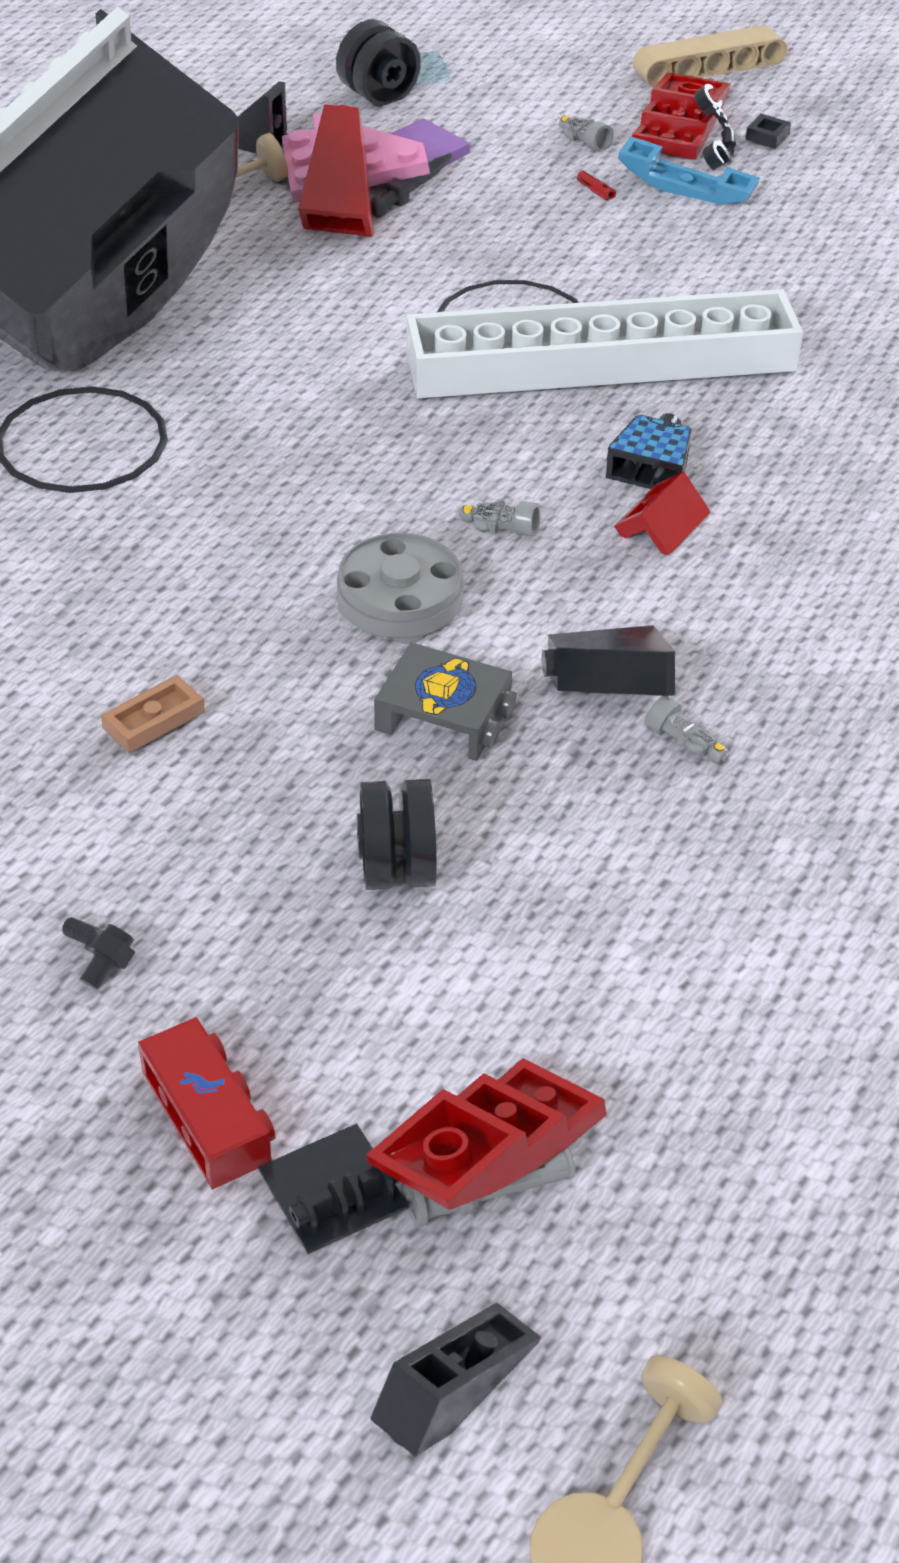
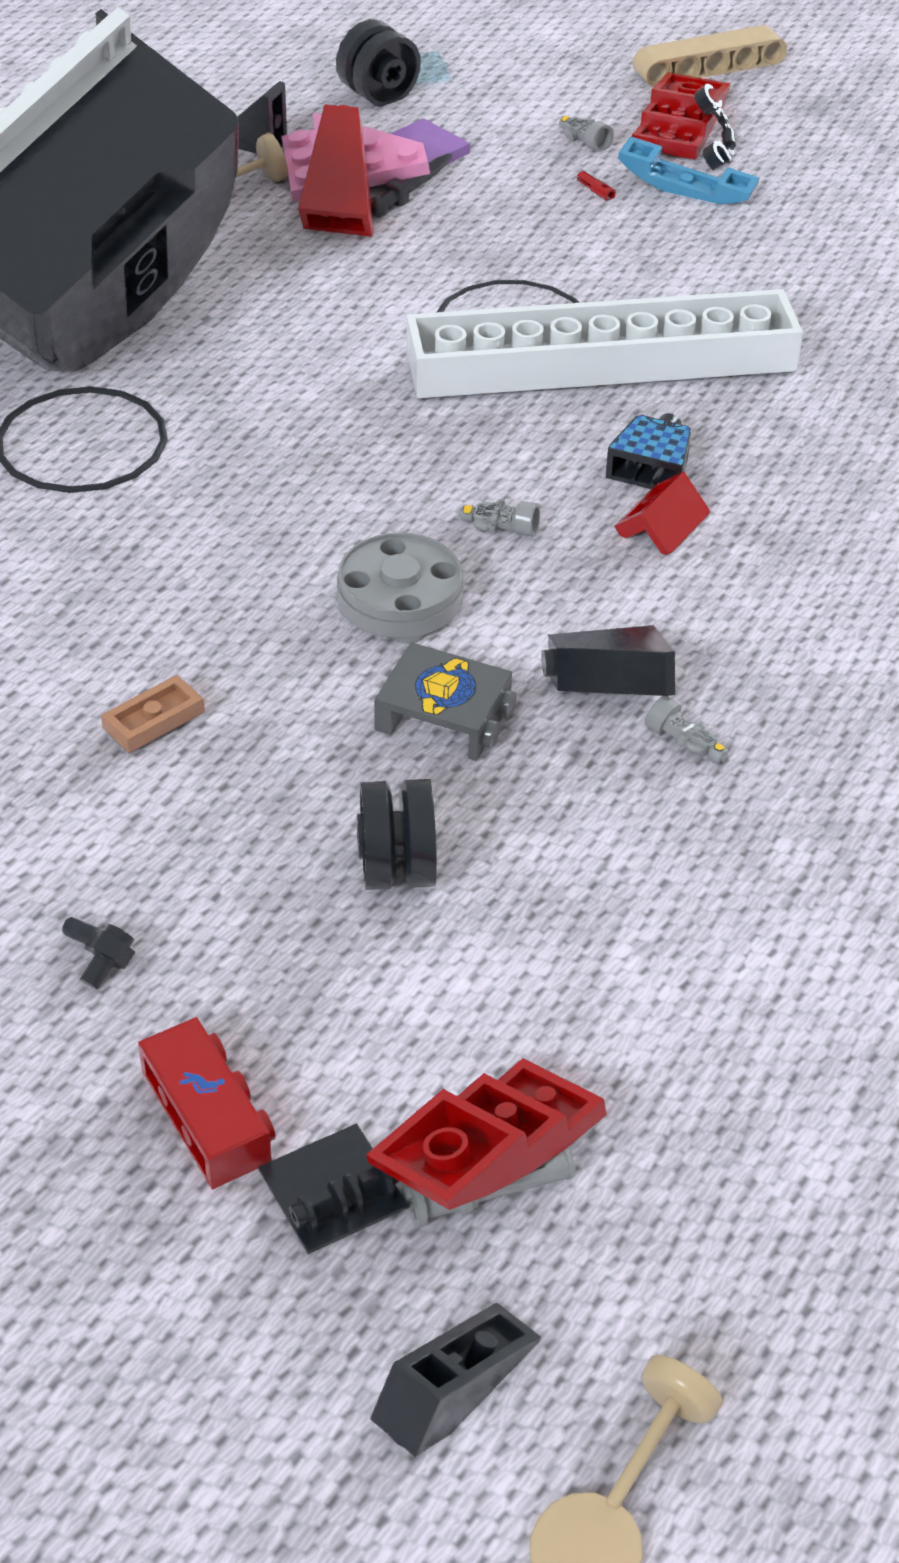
(768, 131): black plate -> none

